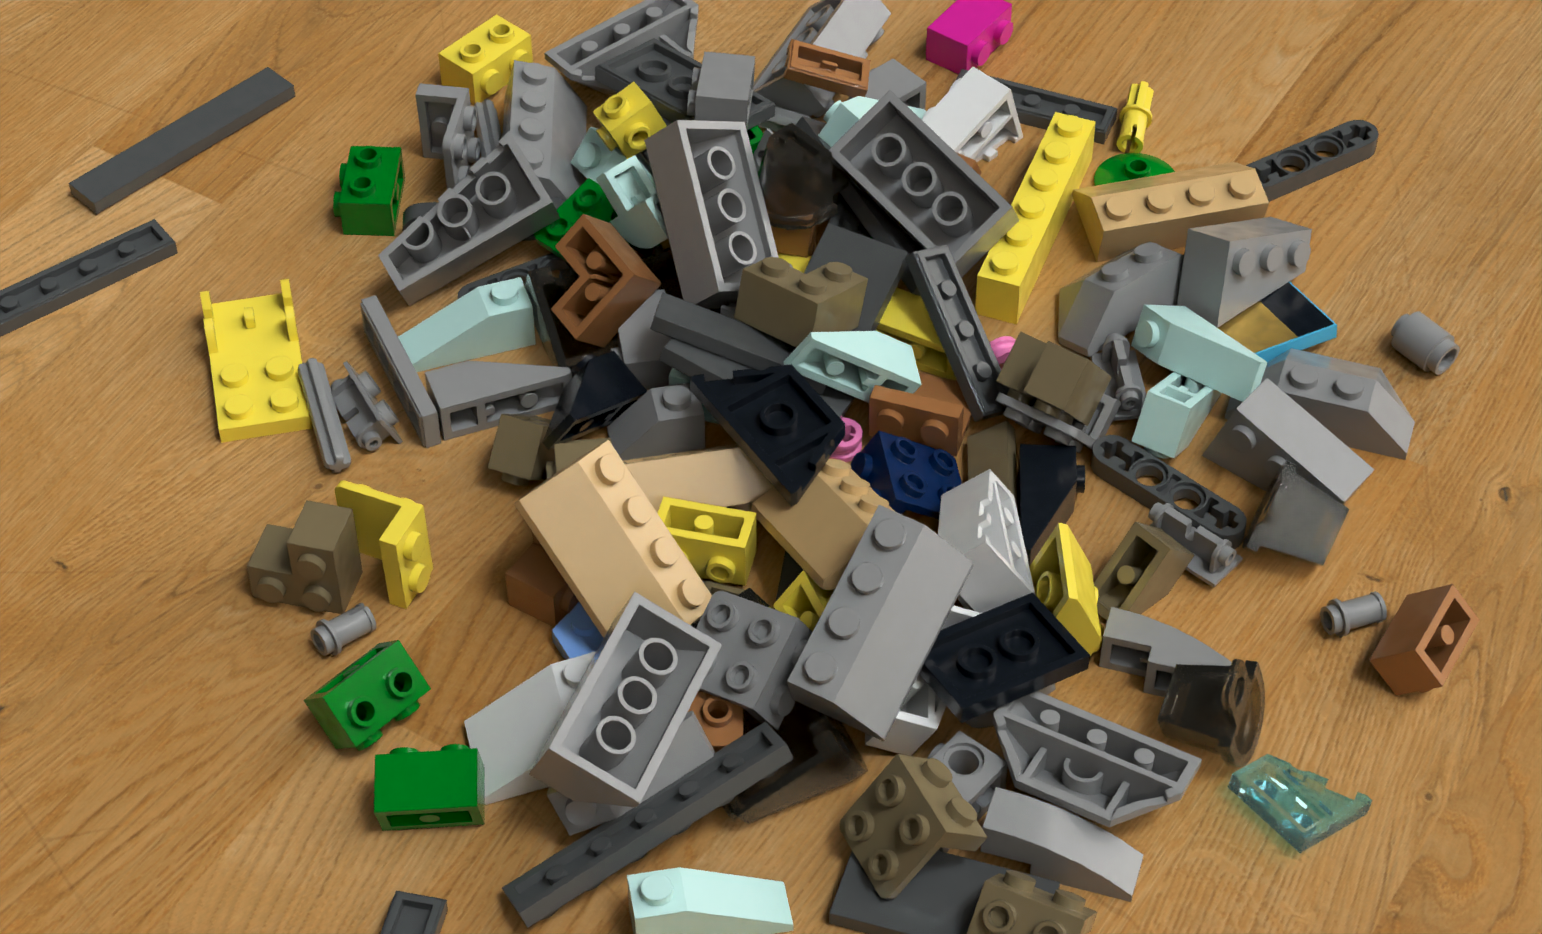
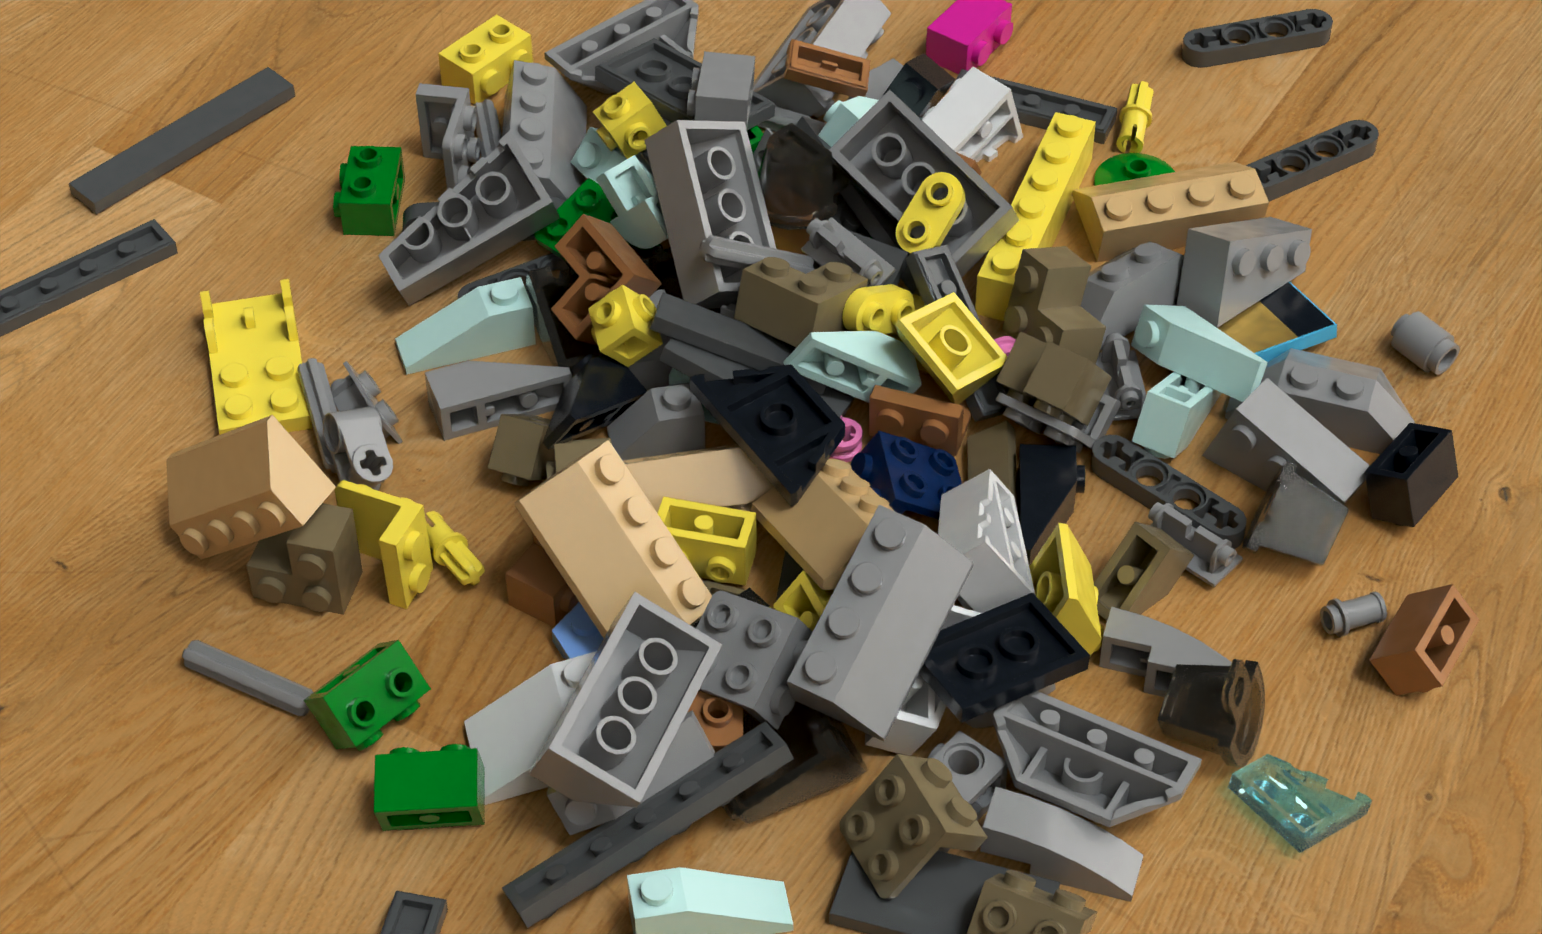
(242, 488): none -> tan slope
(247, 677): none -> light grey axle
(343, 629): light grey pin -> none
(358, 446): none -> light grey piece
(400, 372): light grey tile -> none
(452, 551): none -> light yellow axle
(623, 325): none -> light yellow brick
(743, 254): none -> light grey axle
(834, 243): none -> light grey hinge
(877, 308): none -> light yellow plate
(921, 84): none -> black brick
(933, 214): none -> light yellow plate
(951, 346): none -> light yellow slope
(1049, 301): none -> dark tan brick
(1300, 29): none -> dark grey beam
(1411, 474): none -> black brick

